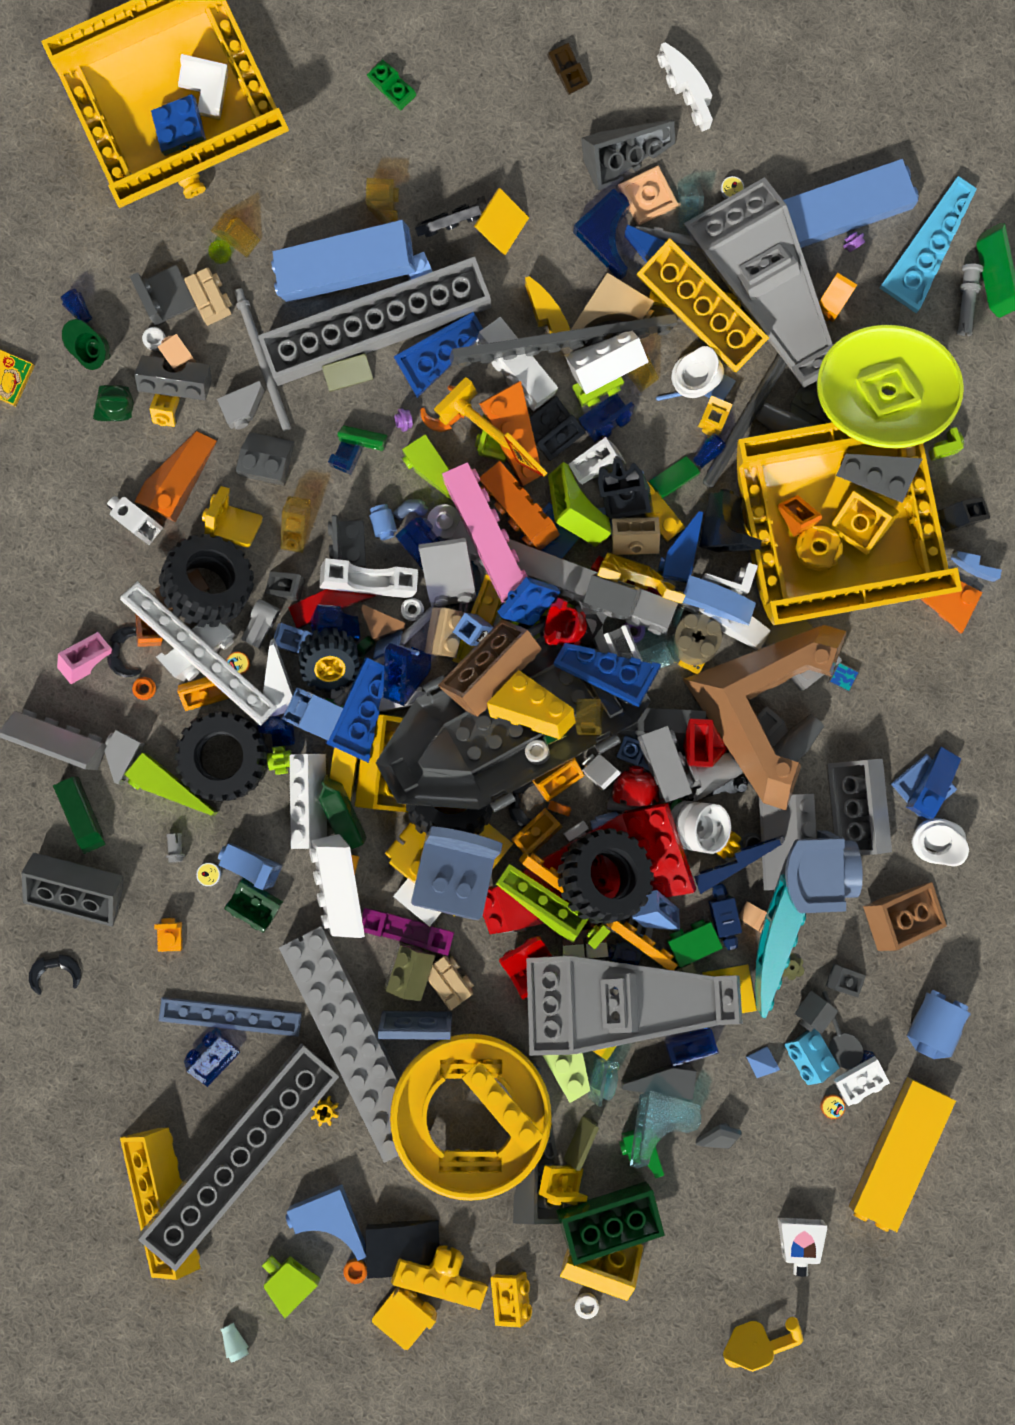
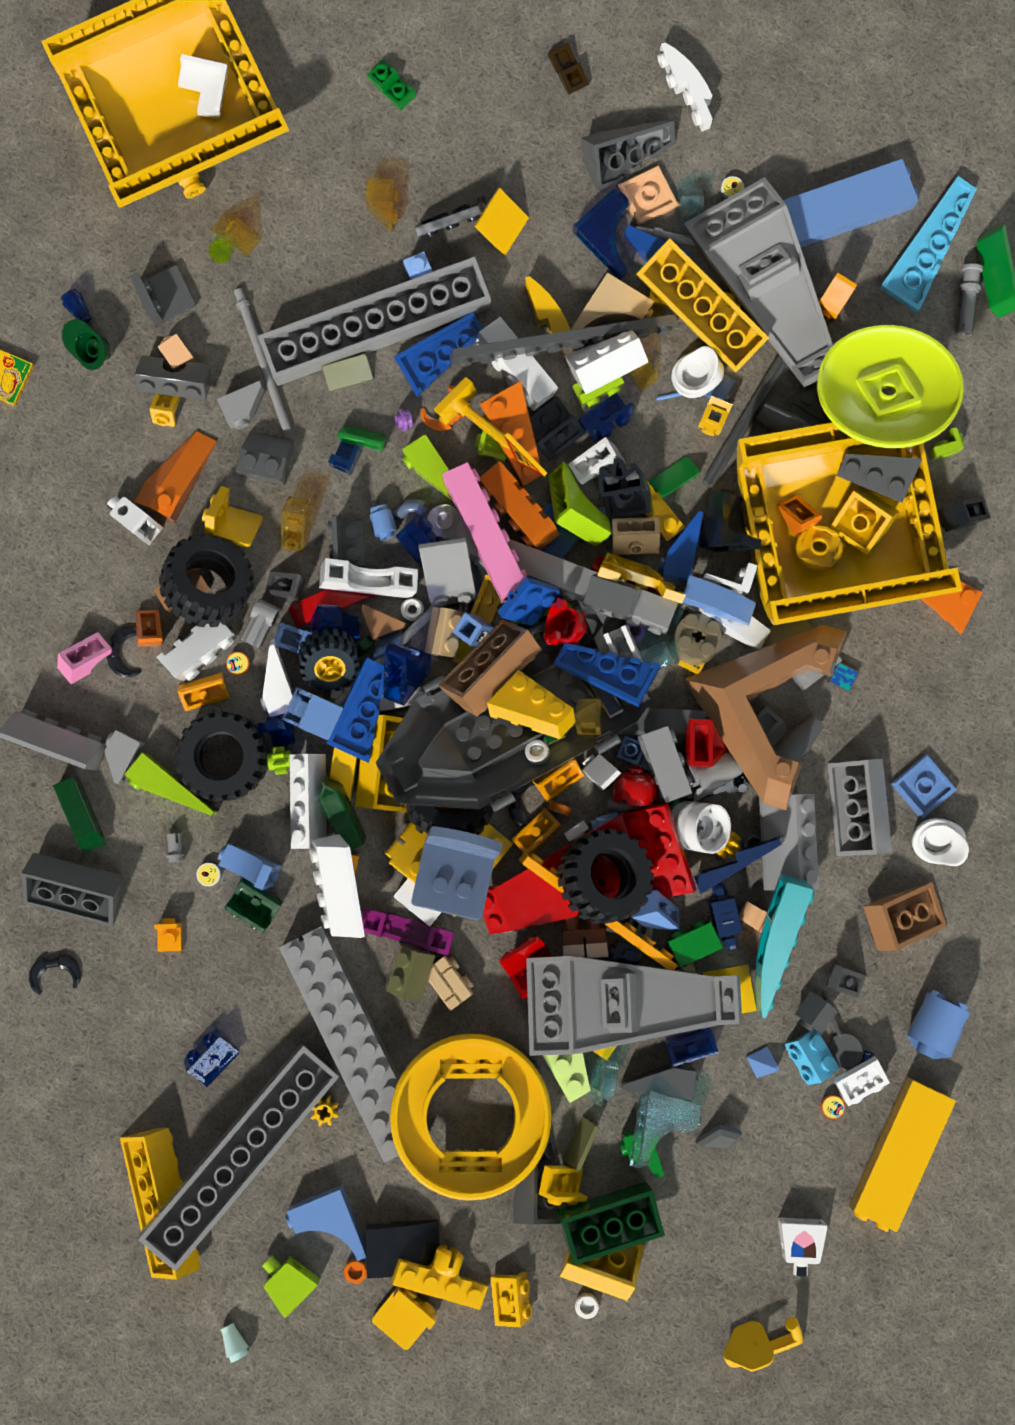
(113, 403): dark green piece -> none
(137, 688): orange plate -> none
(153, 337): white tile -> none
(178, 125): blue plate -> none
(198, 653): white tile -> none
(207, 296): tan brick -> none
(230, 1016): sand blue tile -> none
(343, 261): medium blue brick -> none
(415, 1025): sand blue tile -> none
(502, 1107): yellow plate -> none
(542, 903): lime slope -> none
(597, 935): lime plate -> none
(710, 449): clear blue cone -> none
(797, 971): olive plant -> none
(823, 873): sand blue piece -> none
(854, 241): medium lavender plate -> none
(934, 784): blue slope -> none
(970, 563): medium blue slope -> none

